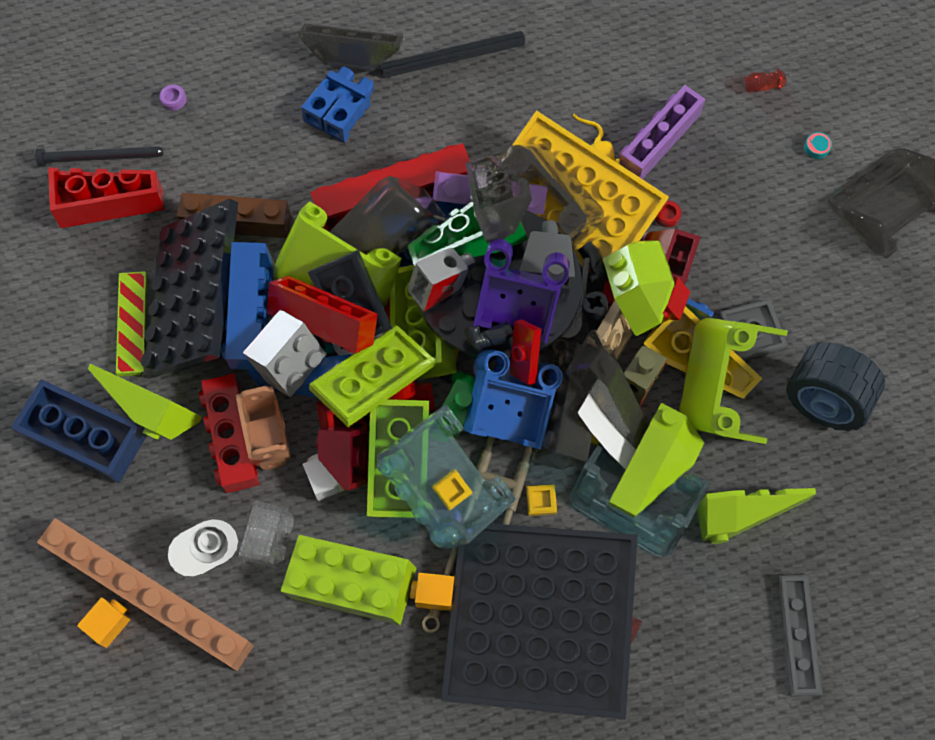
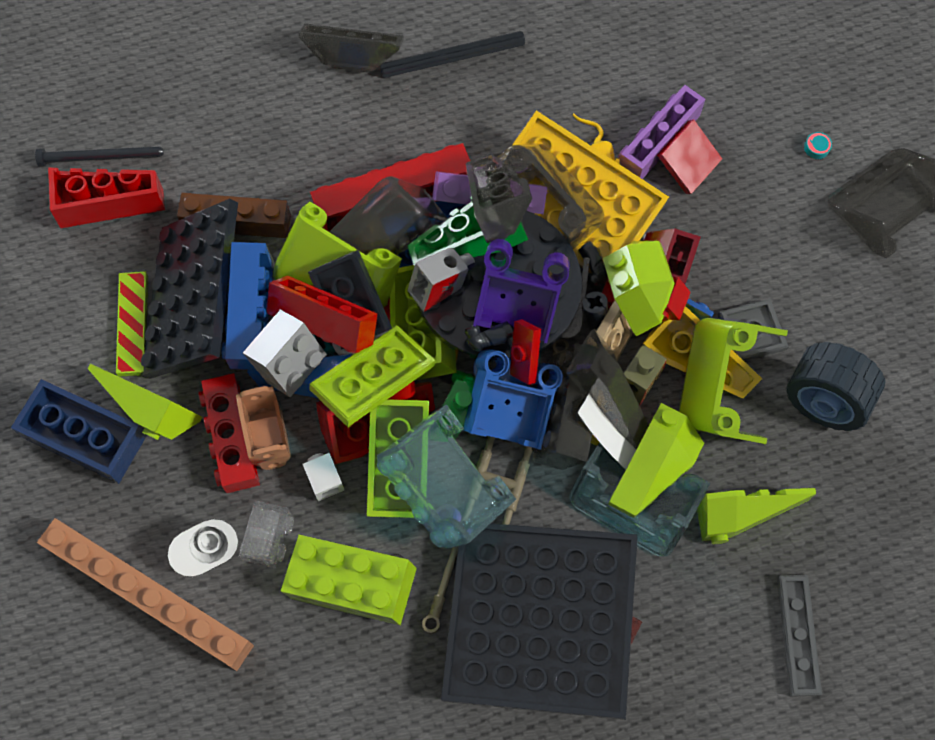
(104, 621): light orange brick -> none
(172, 97): medium lavender tile -> none
(338, 103): blue hips -> none
(345, 454): dark red slope -> none
(433, 591): light orange brick -> none
(451, 489): yellow tile -> none
(541, 500): yellow tile -> none
(544, 243): dark grey torso -> none
(669, 214): red tile -> none
(689, 156): none -> tile
(765, 81): clear red arm -> none

